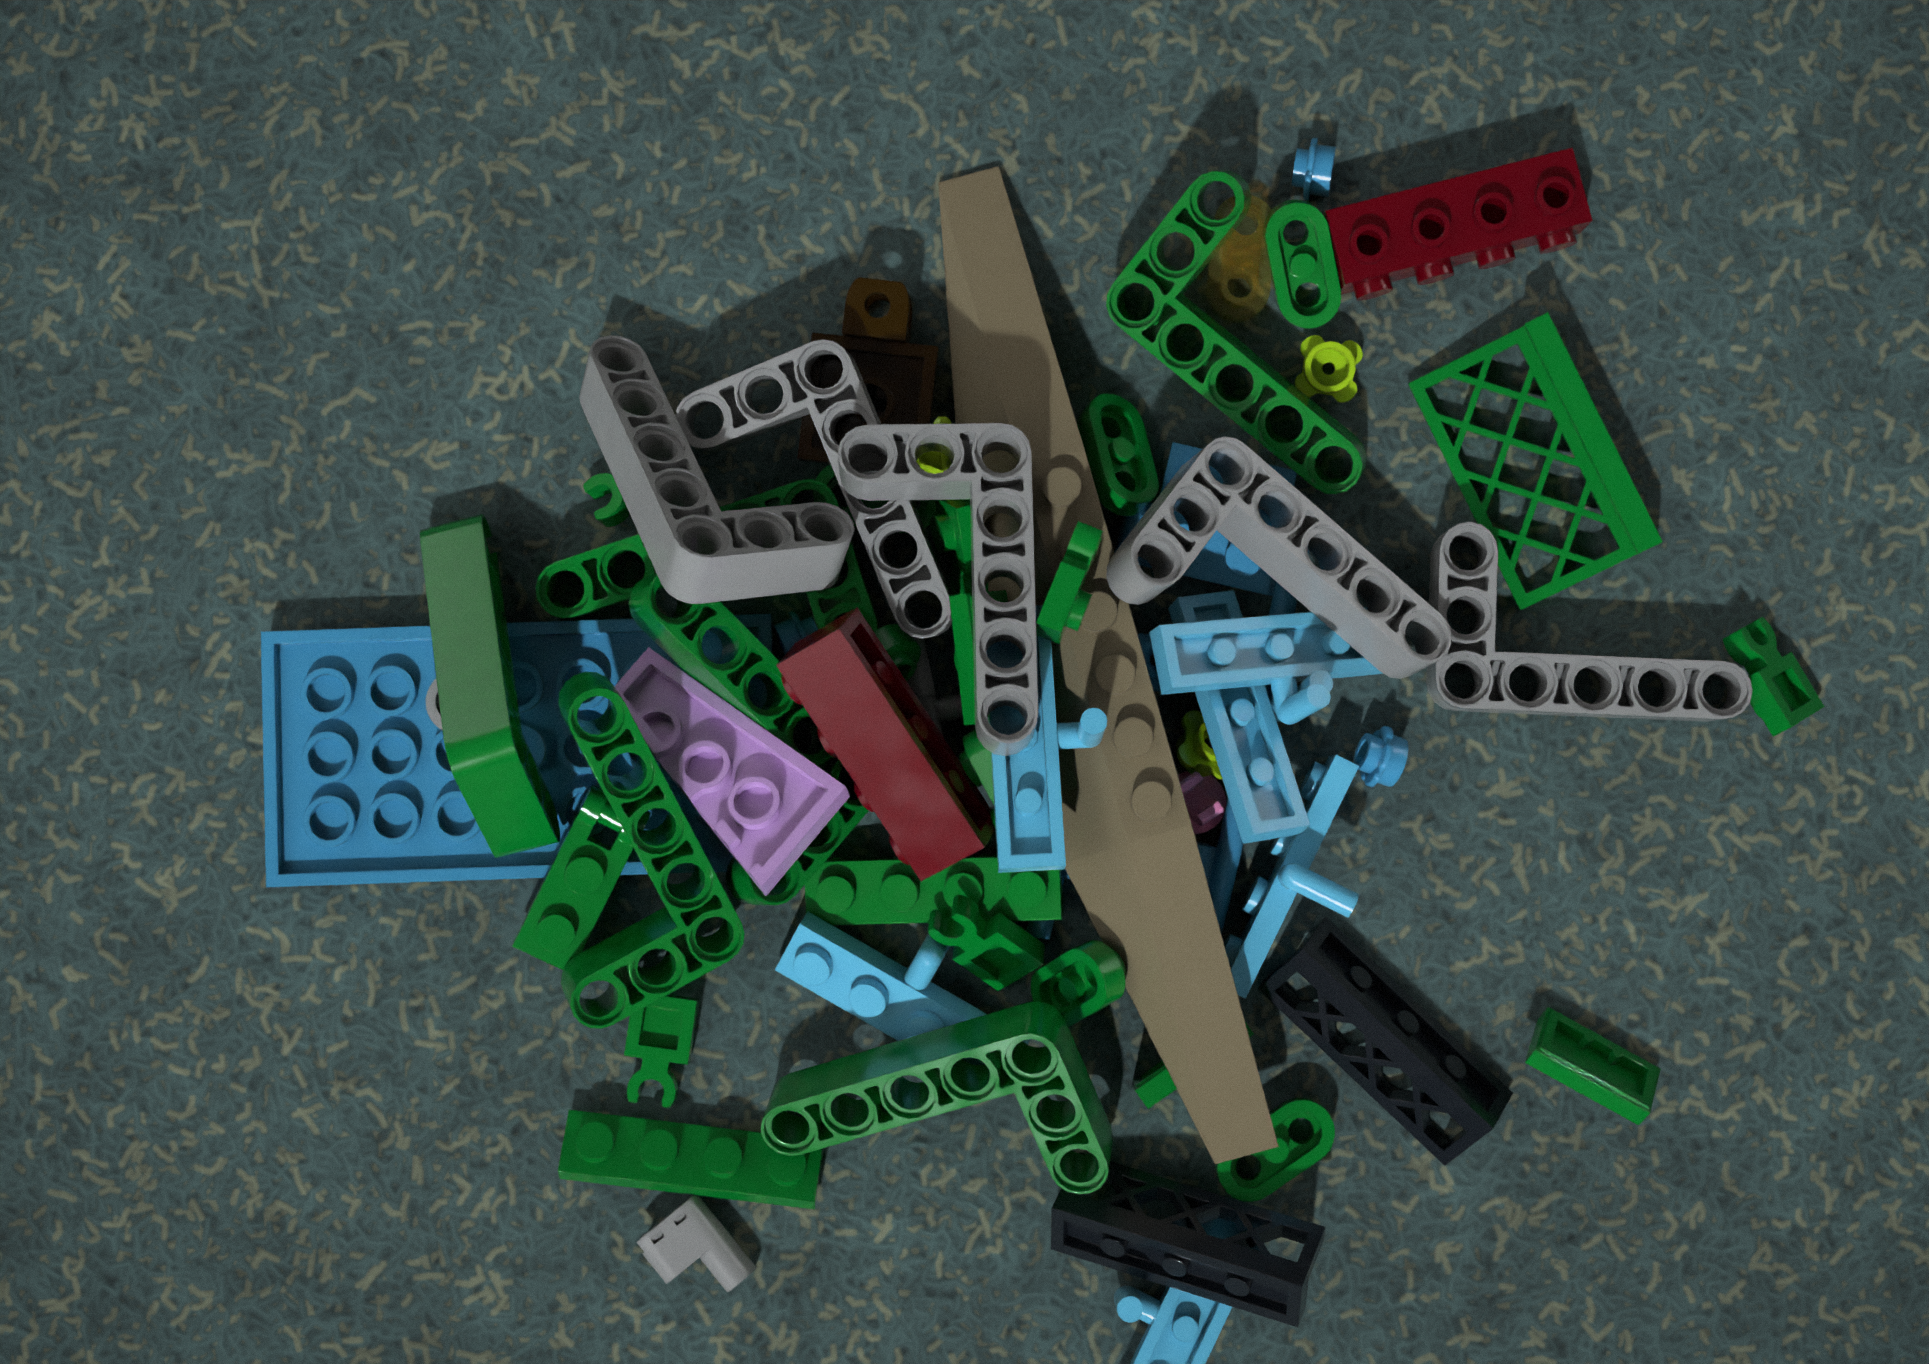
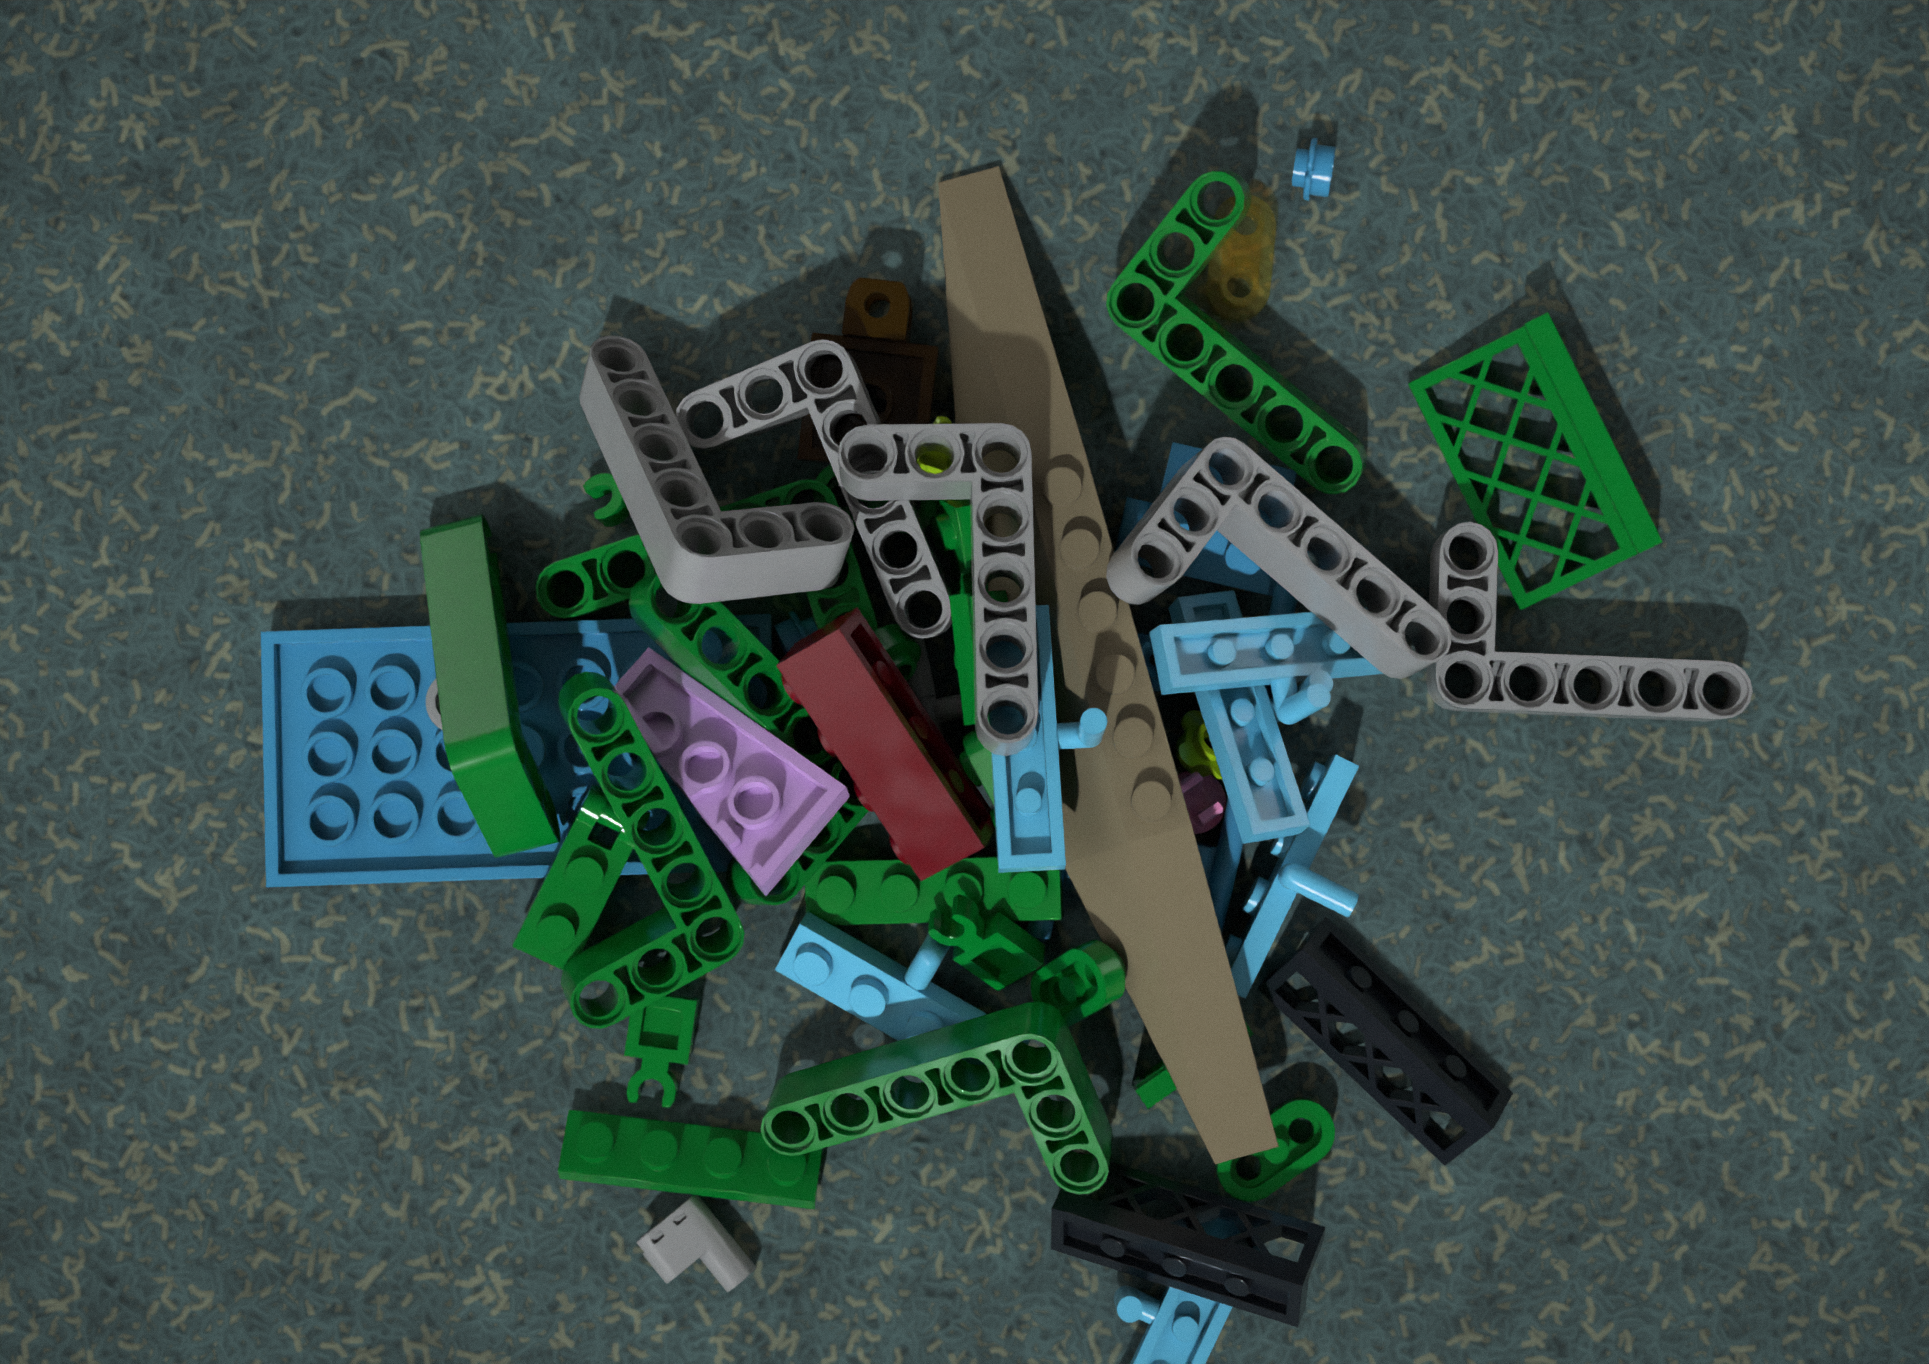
(1066, 600): green plate -> none
(1118, 454): green plate -> none
(1302, 262): green plate -> none
(1342, 356): lime plate -> none
(1381, 757): dark azure plate -> none
(1458, 222): dark red brick -> none
(1593, 1066): green plate -> none
(1779, 685): green plate -> none

